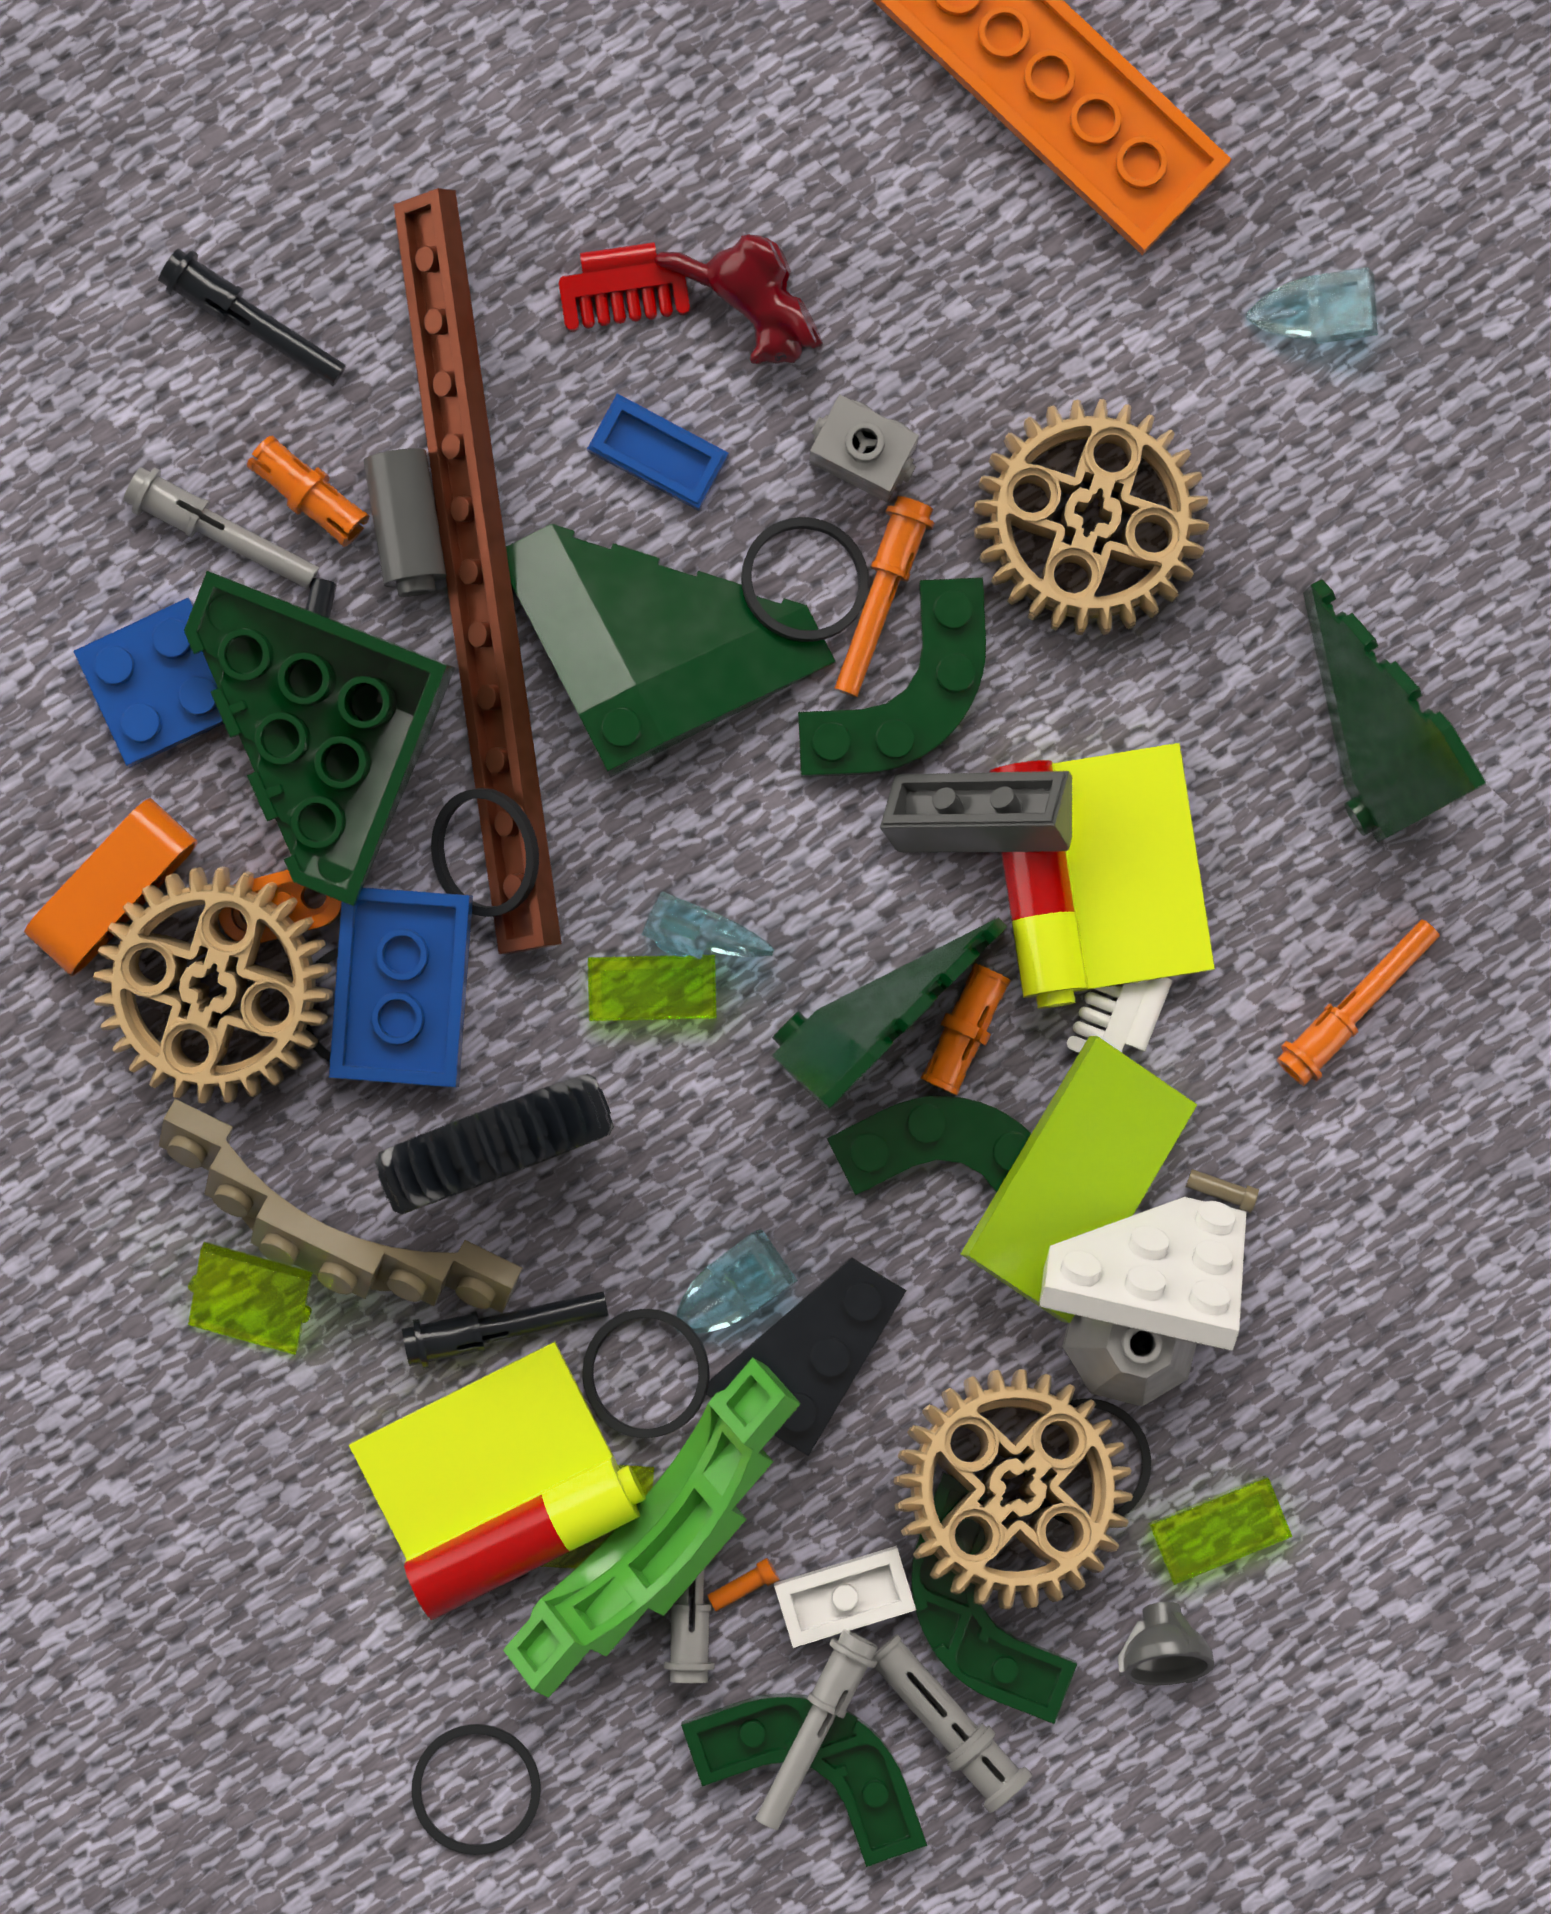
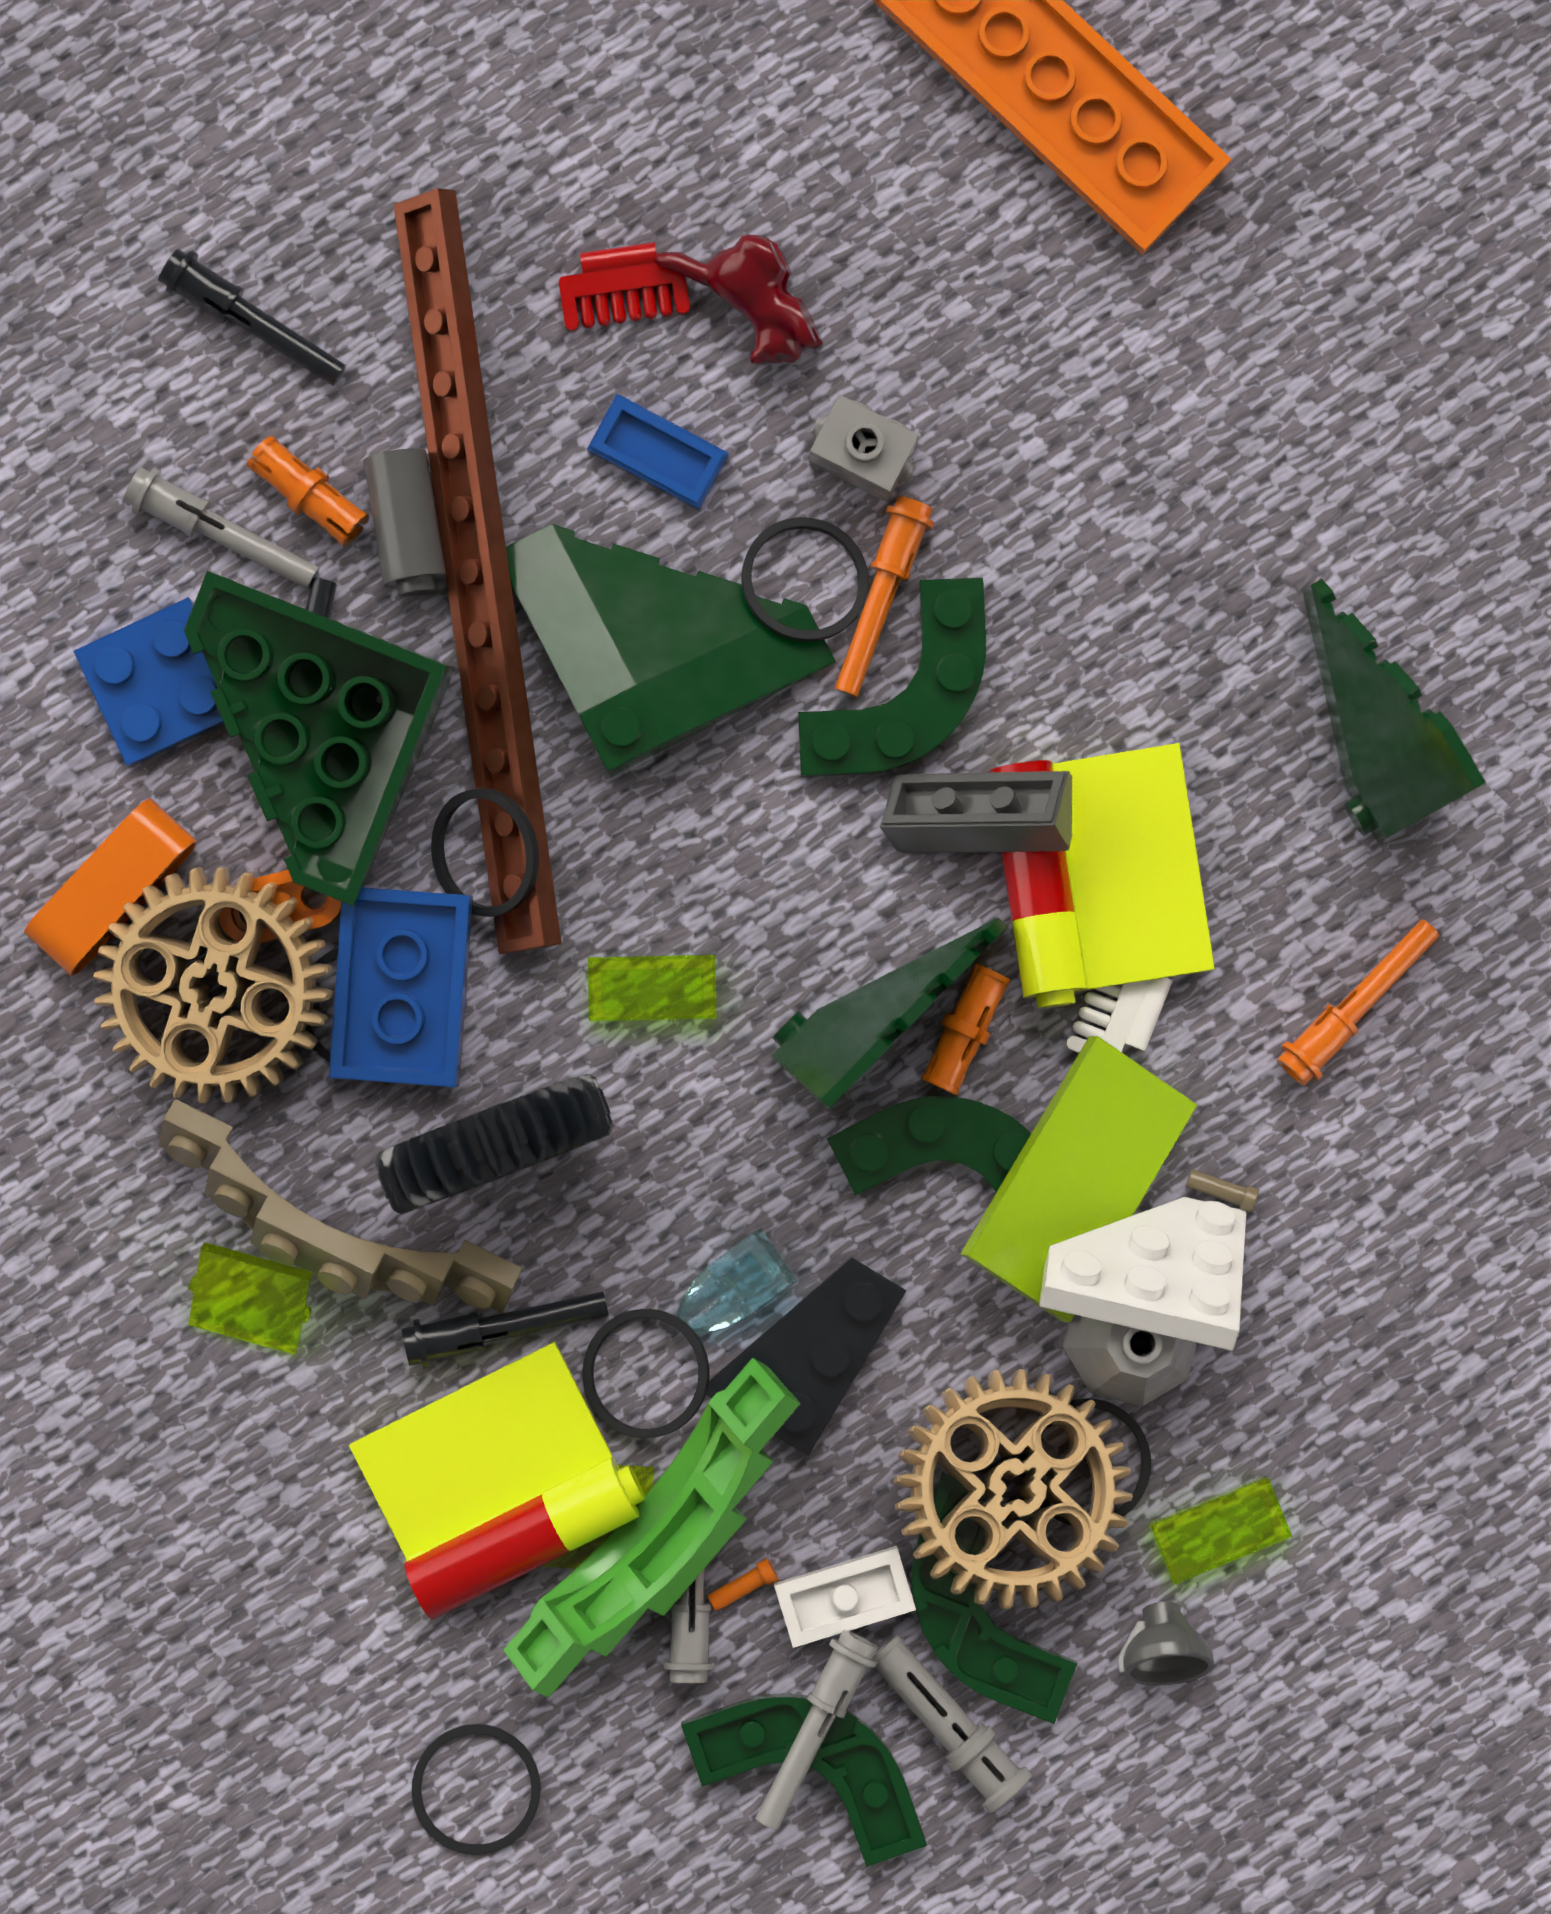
(690, 930): clear light blue plate -> none
(1175, 521): tan gear -> none
(1320, 307): clear light blue plate -> none

